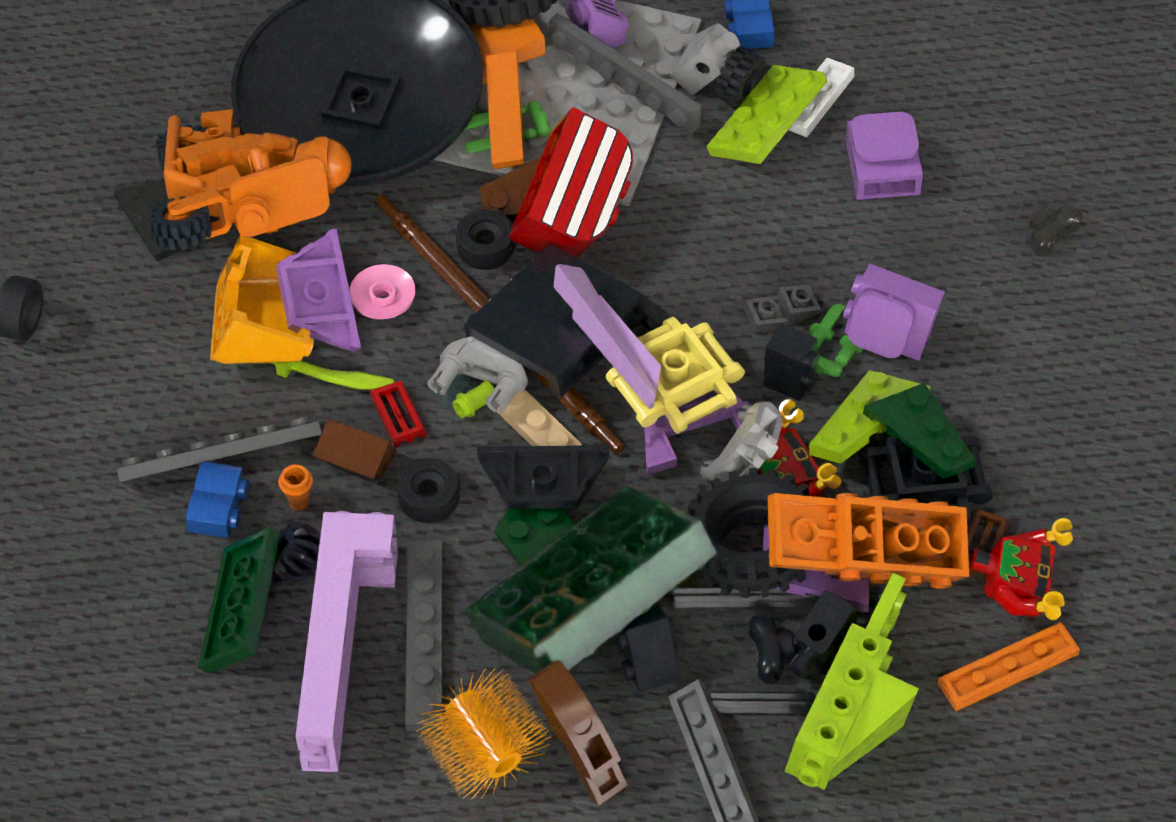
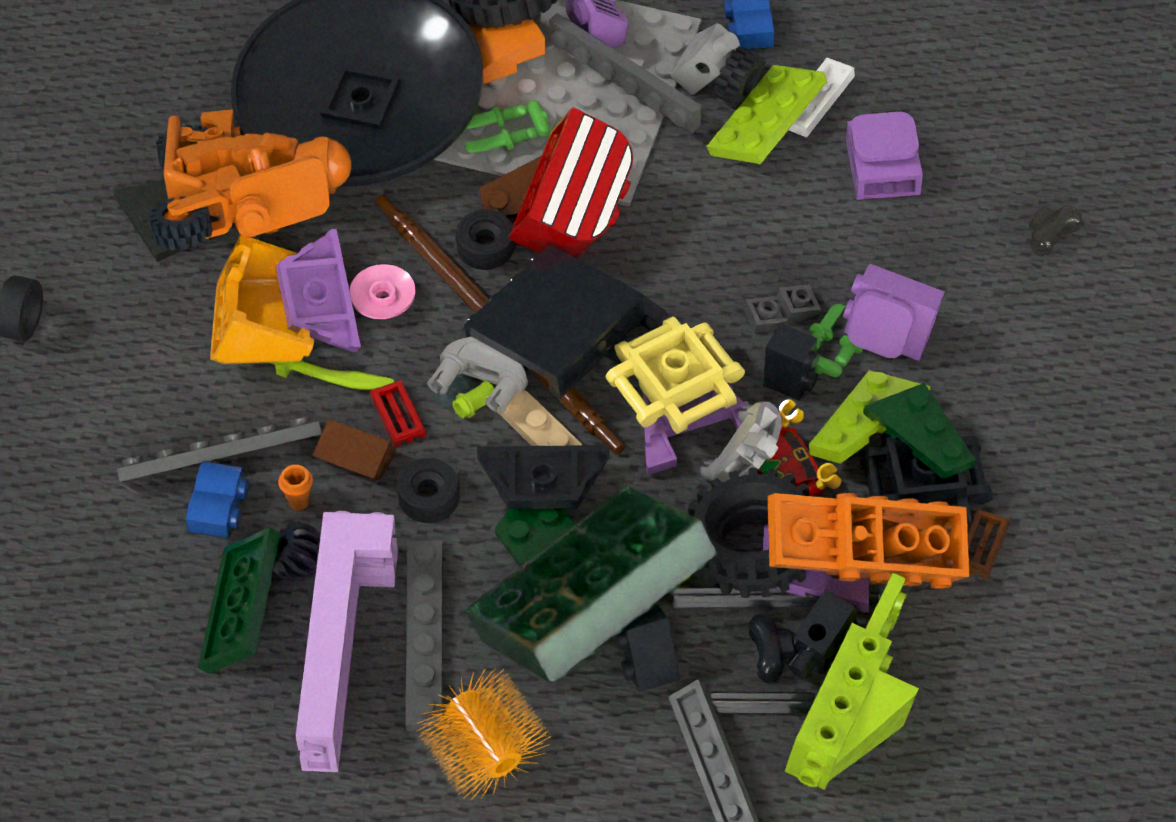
(505, 110): orange tile -> none
(580, 730): reddish brown slope -> none
(608, 332): lavender wedge -> none
(1008, 666): orange tile -> none
(1021, 571): torso -> none

